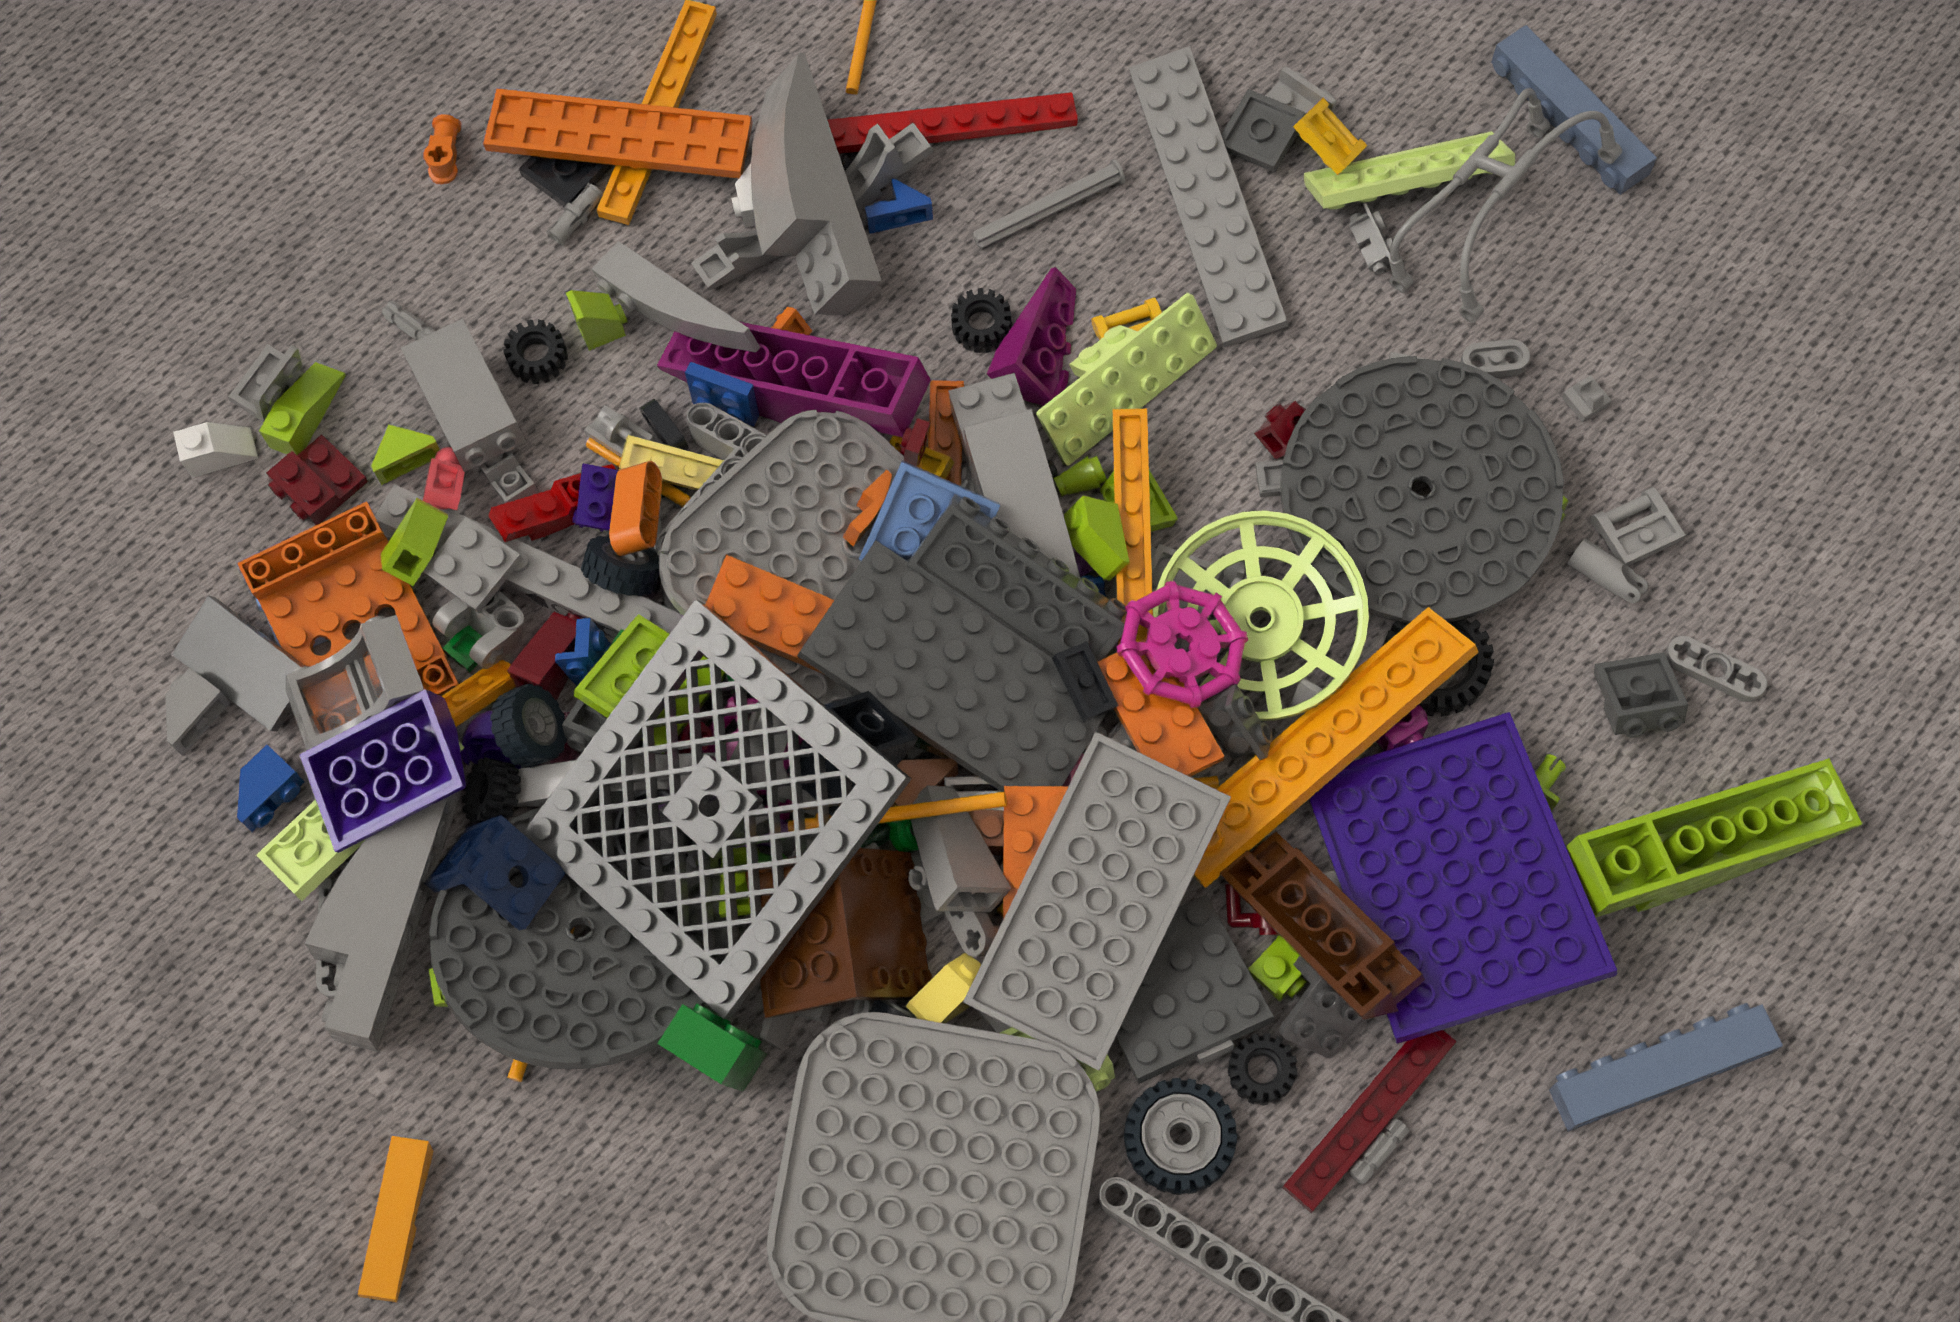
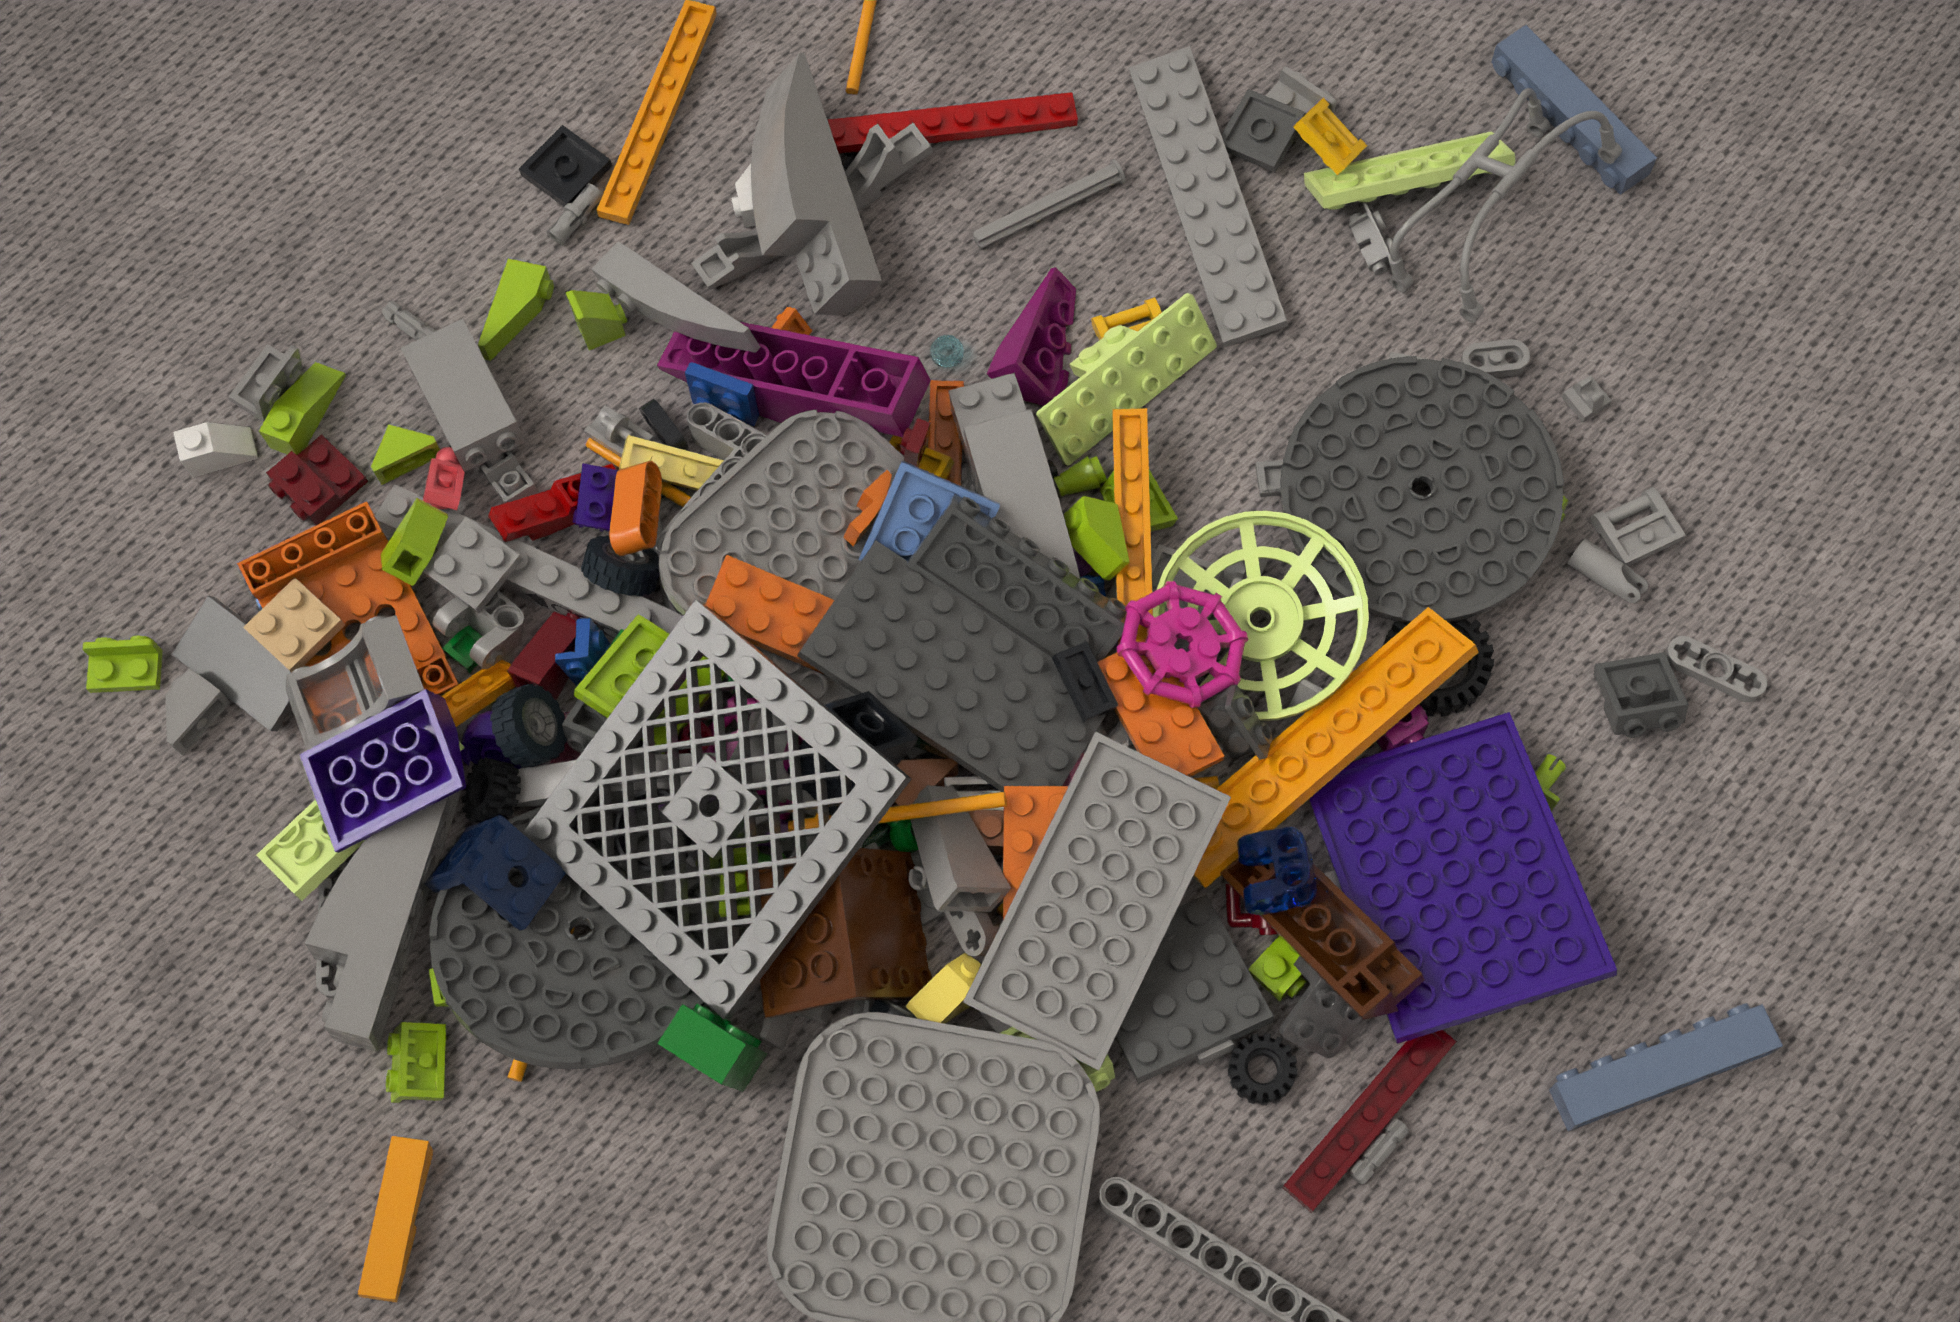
(123, 664): none -> lime bracket
(264, 786): blue slope -> none
(294, 625): none -> tan plate
(416, 1062): none -> lime bracket
(441, 150): orange connector -> none
(515, 304): none -> lime slope
(530, 335): black tyre -> none
(618, 133): orange plate -> none
(906, 209): blue slope -> none
(947, 342): none -> clear light blue plate
(981, 303): black tyre -> none
(1176, 1166): wheel -> none
(1277, 894): none -> clear blue piece
(1279, 427): dark red brick -> none
(1710, 838): lime slope -> none

